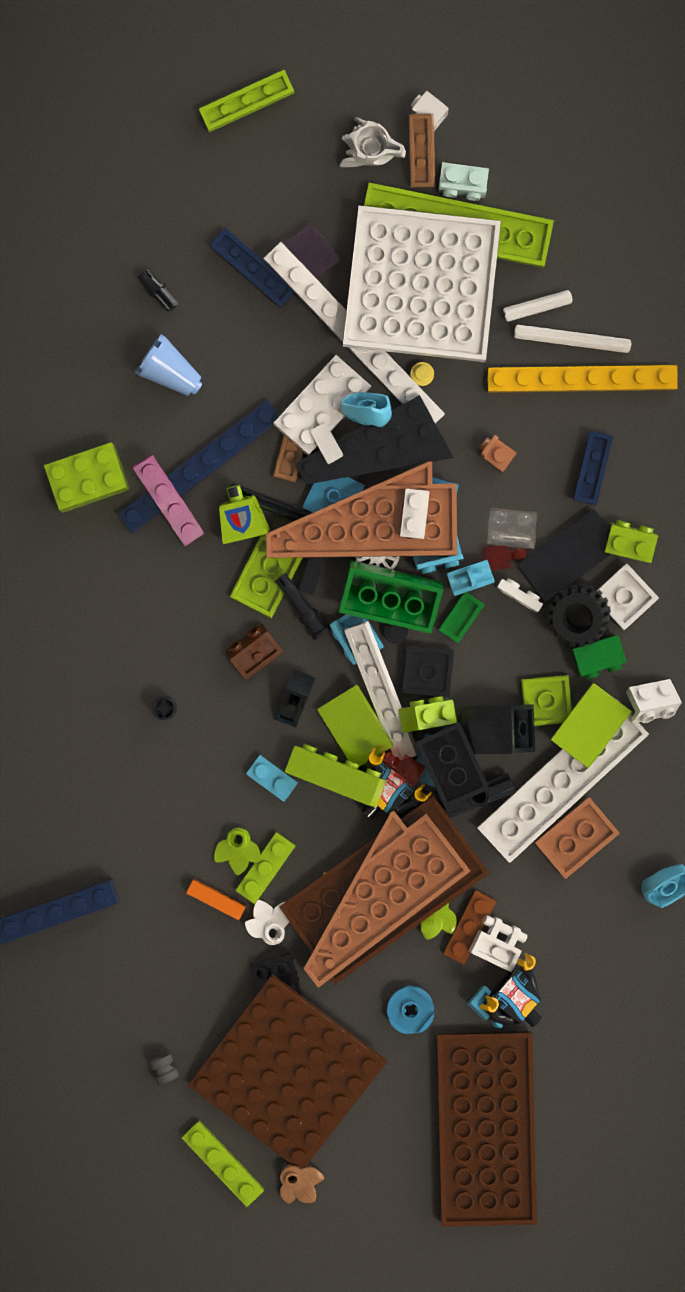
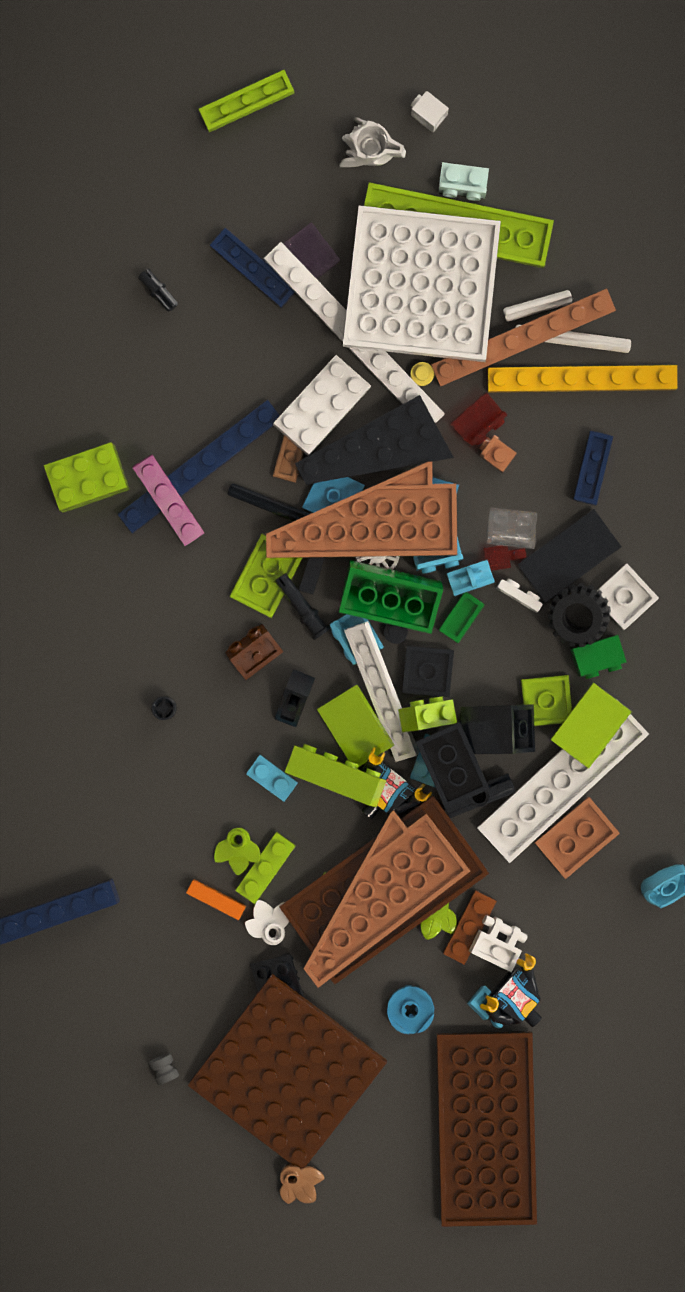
(169, 368): light blue cone -> none
(223, 1163): lime plate -> none
(241, 517): lime torso -> none
(326, 443): white sticker -> none
(367, 408): medium azure piece -> none
(407, 769): clear red plate -> none
(414, 514): white plate -> none
(422, 150): medium nougat tile -> none
(479, 420): none -> clear red bracket
(529, 335): none -> nougat plate
(631, 542): lime bracket -> none
(653, 701): white bracket -> none

